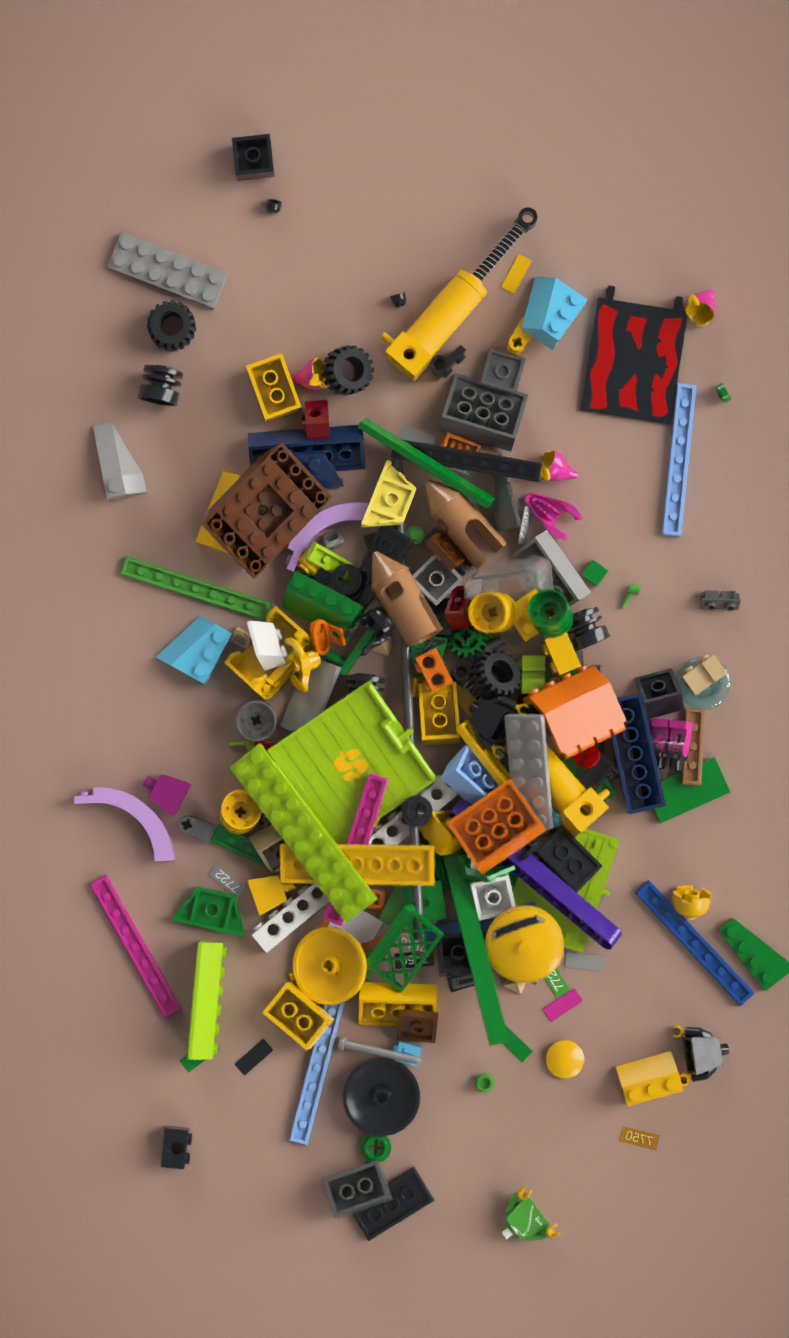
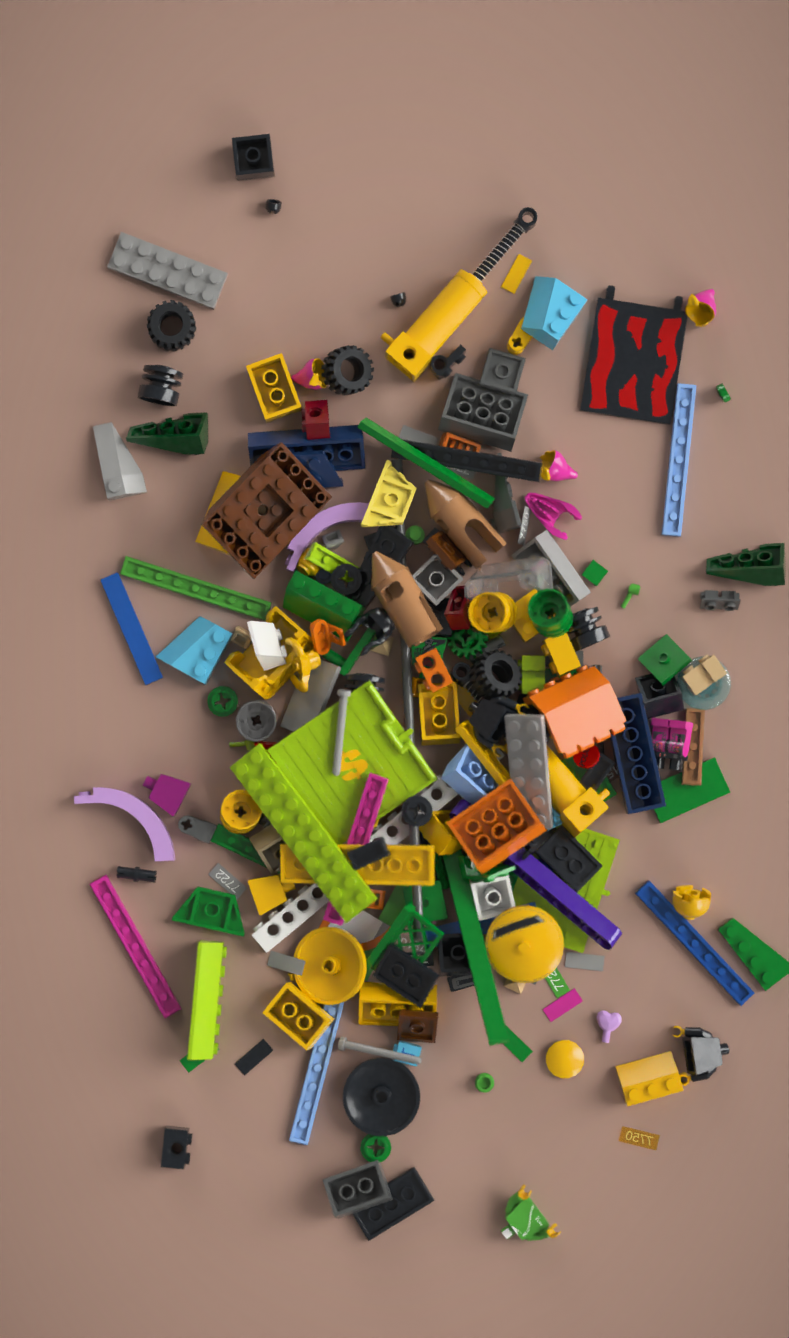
(131, 628): none -> blue tile
(136, 874): none -> black pin
(181, 435): none -> dark green wedge
(214, 696): none -> green gear
(286, 963): none -> light grey sticker
(340, 730): none -> light grey bar
(368, 853): none -> black tile
(406, 975): none -> black tile
(608, 1022): none -> lavender rock
(664, 659): none -> green plate
(759, 566): none -> dark green wedge

